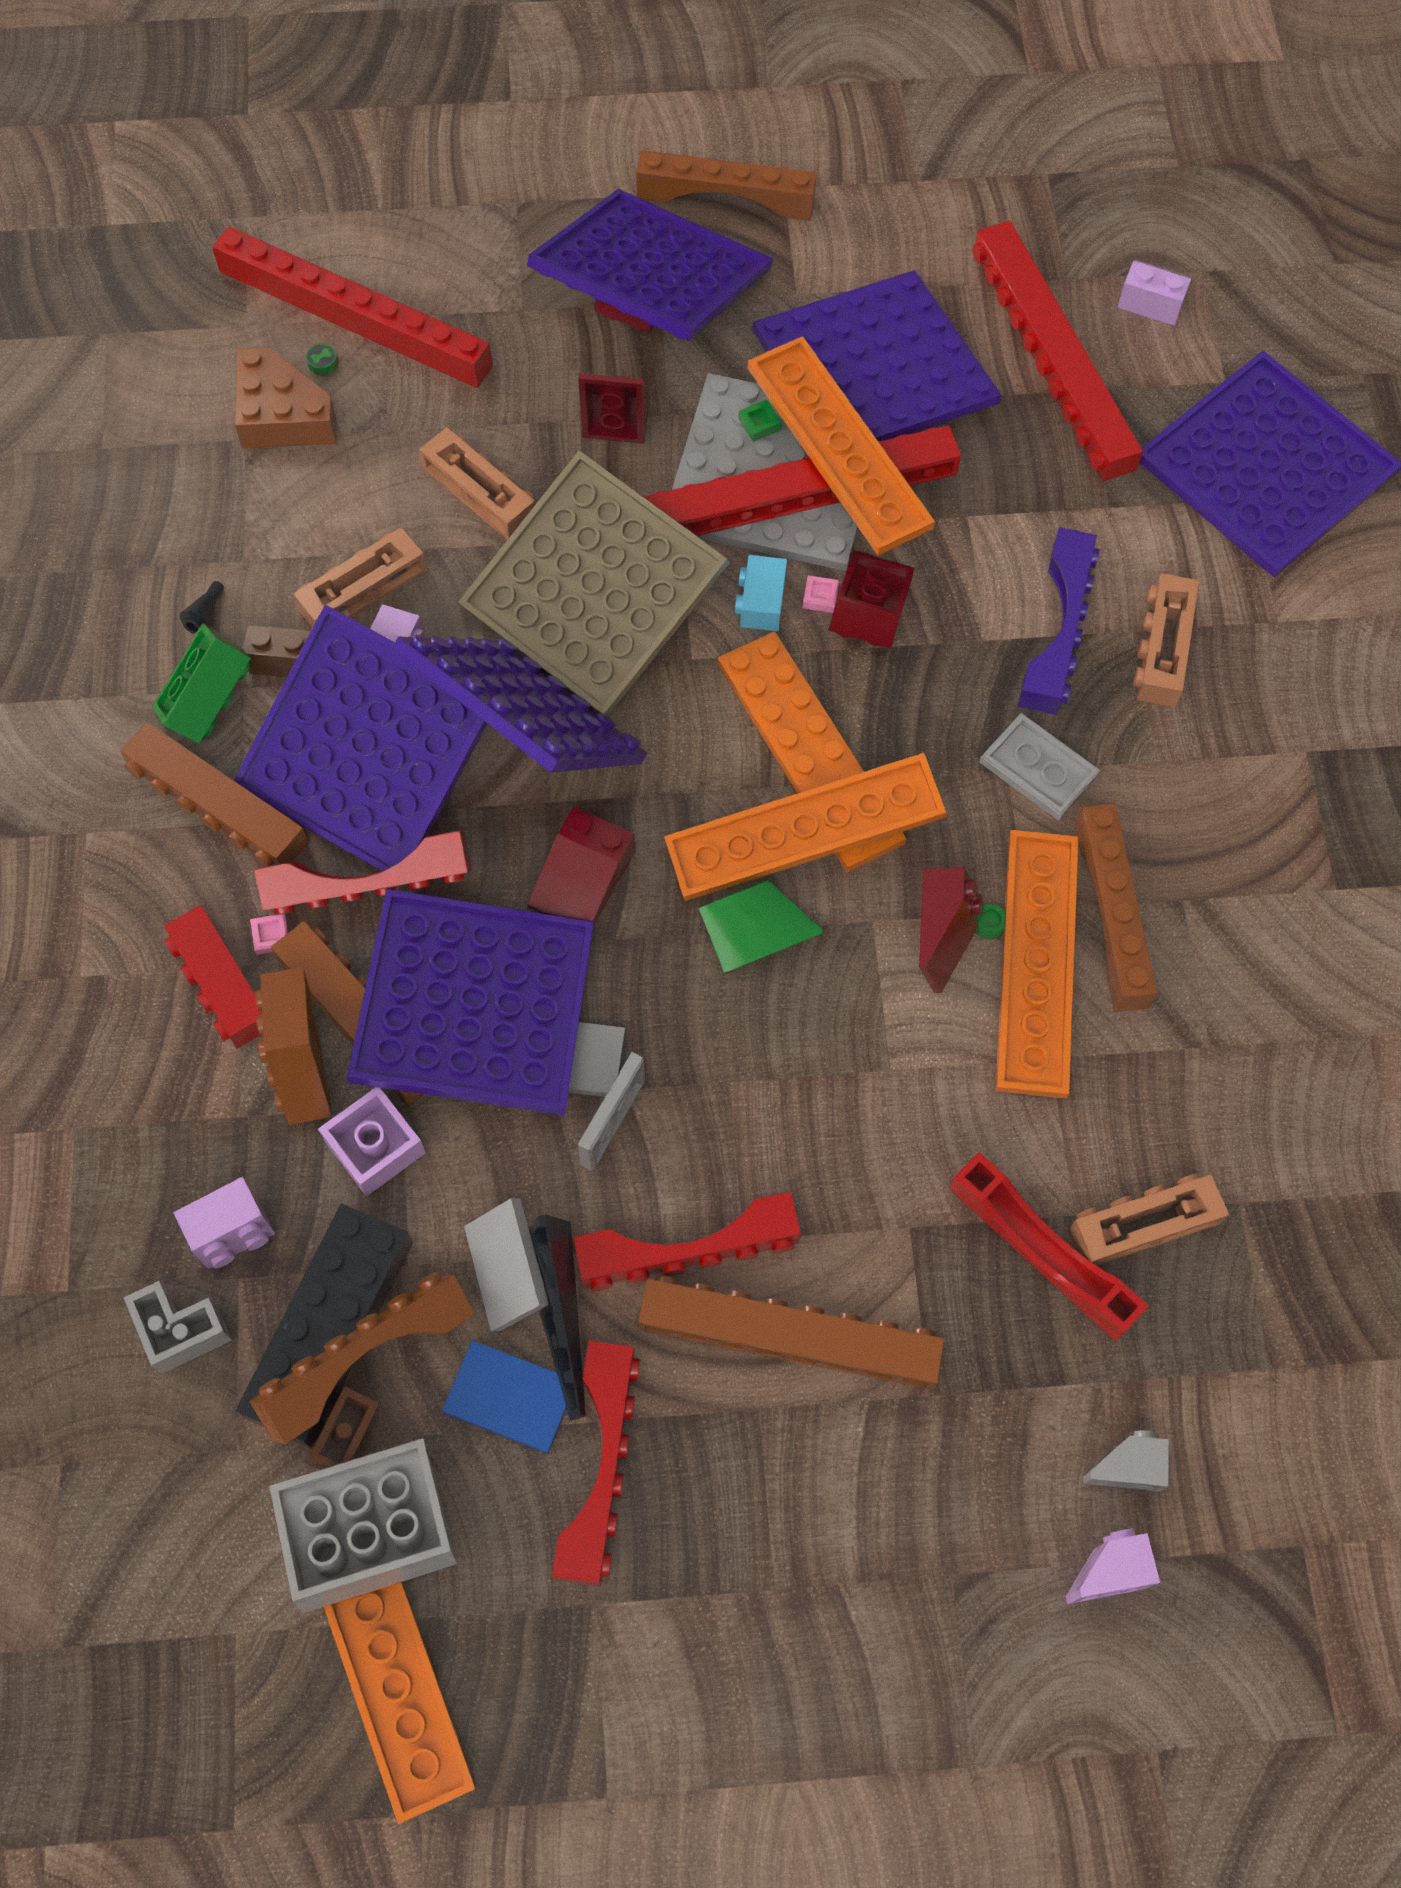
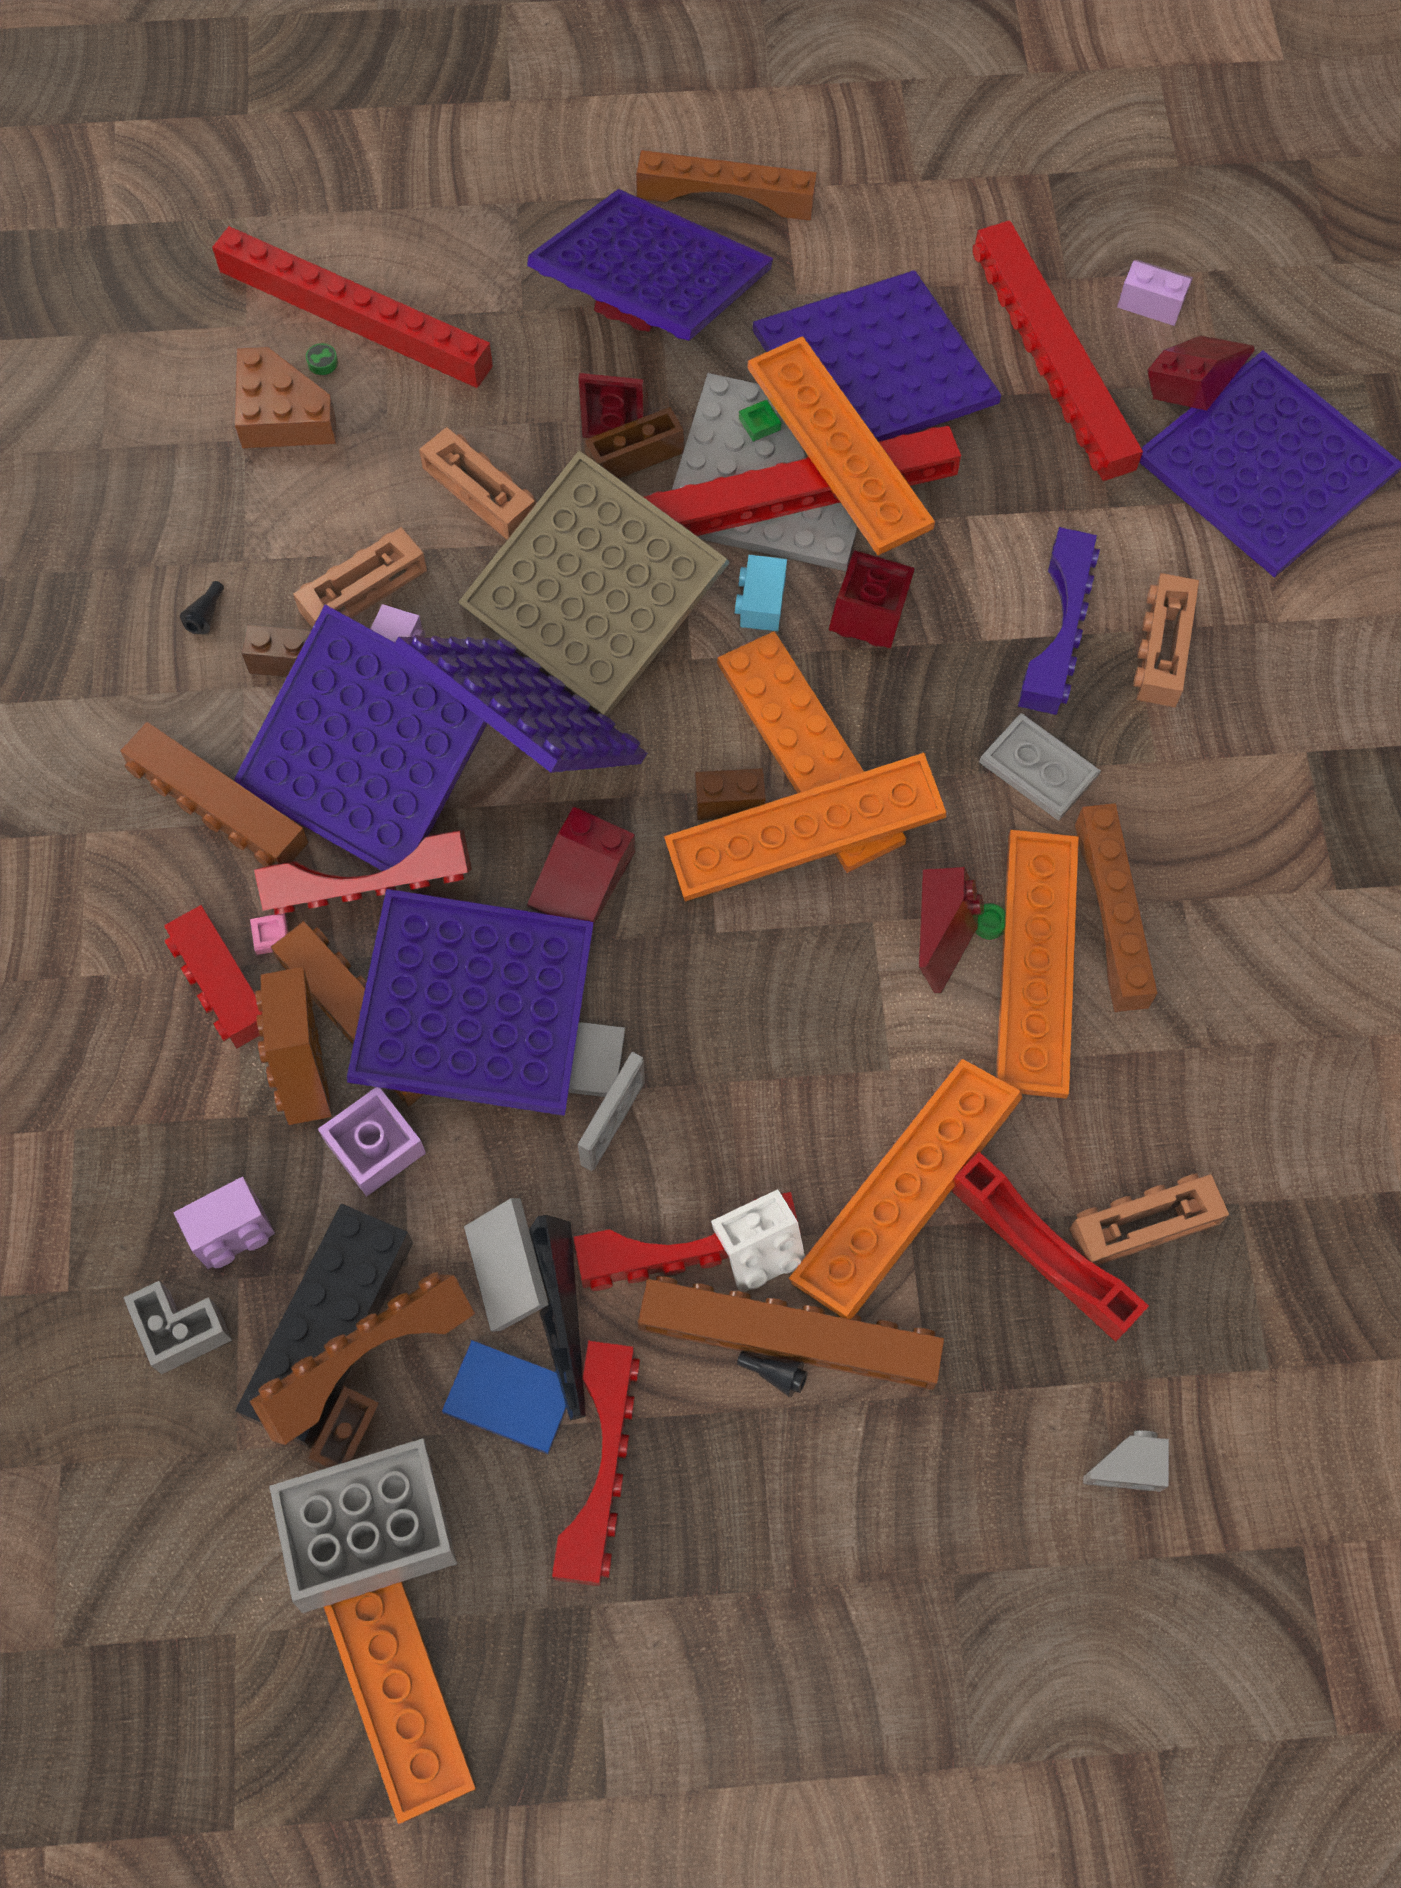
(201, 684): green slope -> none
(637, 444): none -> reddish brown brick
(728, 792): none -> reddish brown brick
(755, 924): green slope -> none
(760, 1240): none -> white bracket
(783, 1374): none -> black cone
(820, 594): bright pink tile -> none
(904, 1189): none -> orange plate
(1116, 1568): lavender slope -> none
(1196, 370): none -> dark red slope

